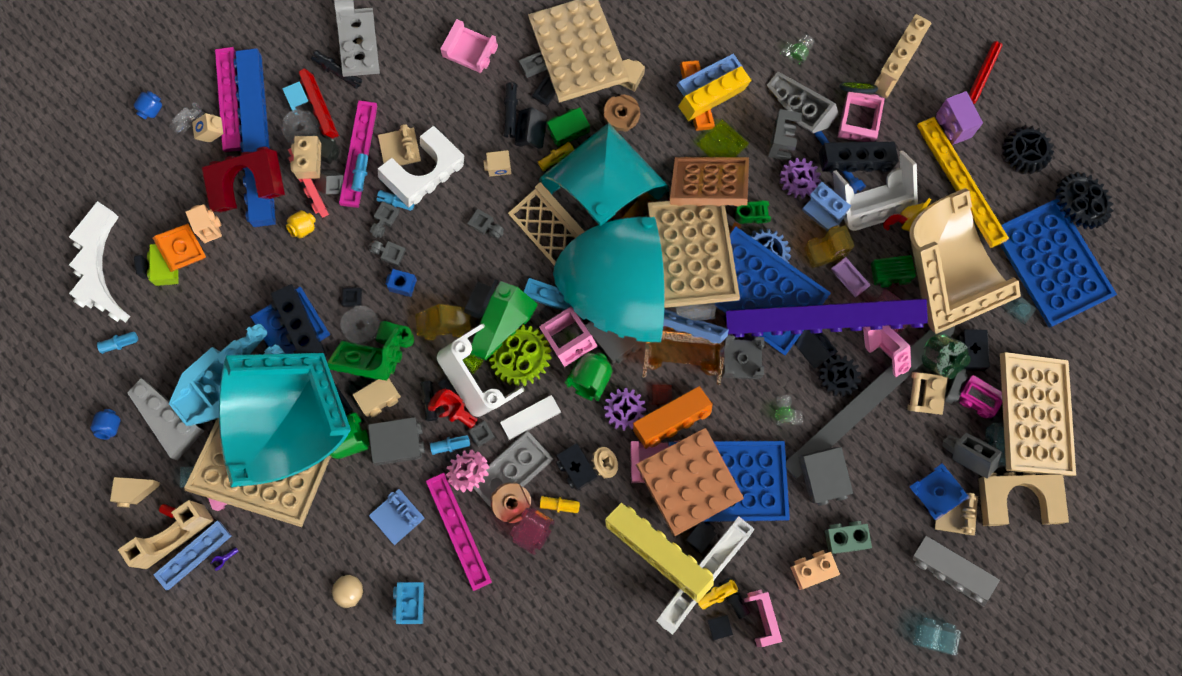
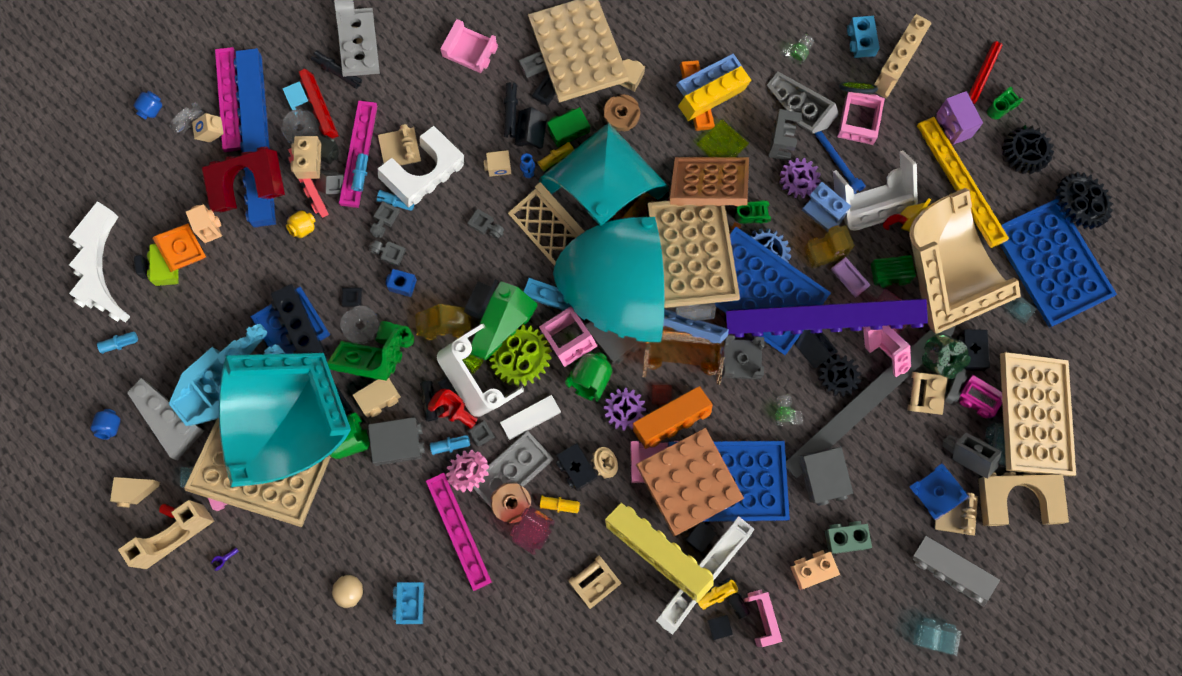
(192, 555): medium blue plate -> none
(396, 516): medium blue hinge -> none
(529, 165): none -> blue pin
(599, 587): none -> tan plate
(858, 156): black brick -> none
(867, 37): none -> dark azure brick
(1005, 102): none -> green piece

